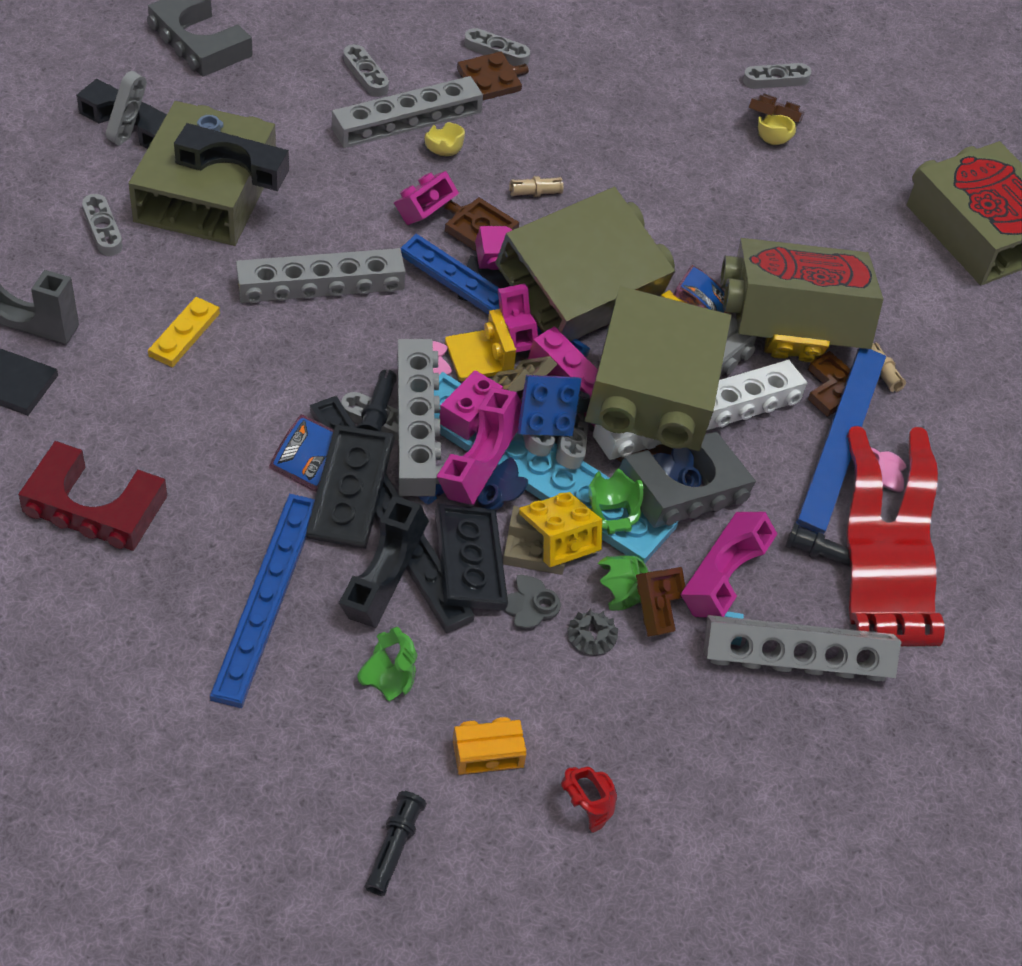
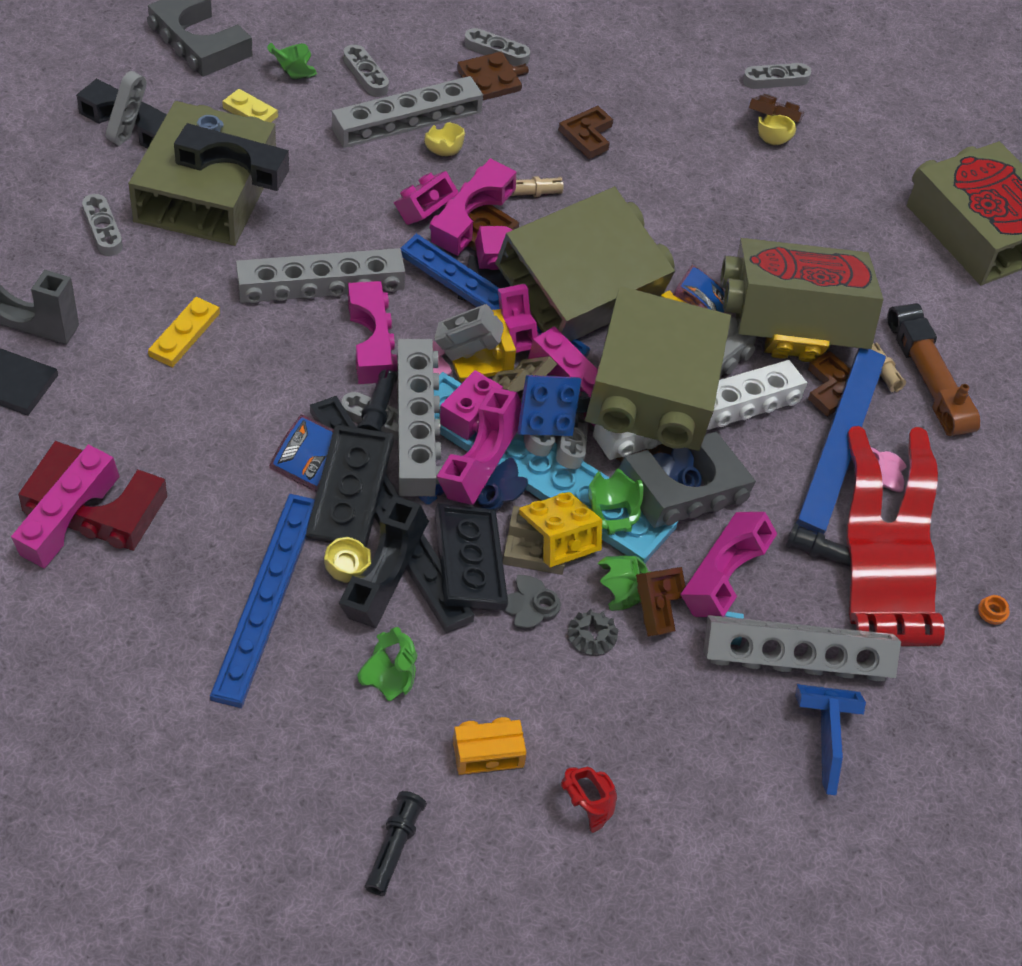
(45, 527): none -> dark pink arch
(246, 105): none -> light yellow plate
(294, 60): none -> bright green helmet
(346, 558): none -> light yellow hair
(367, 307): none -> dark pink arch
(469, 332): none -> light grey brick
(489, 186): none -> dark pink arch
(584, 131): none -> reddish brown plate
(831, 703): none -> blue piece
(917, 340): none -> dark orange piece
(995, 603): none -> orange plate

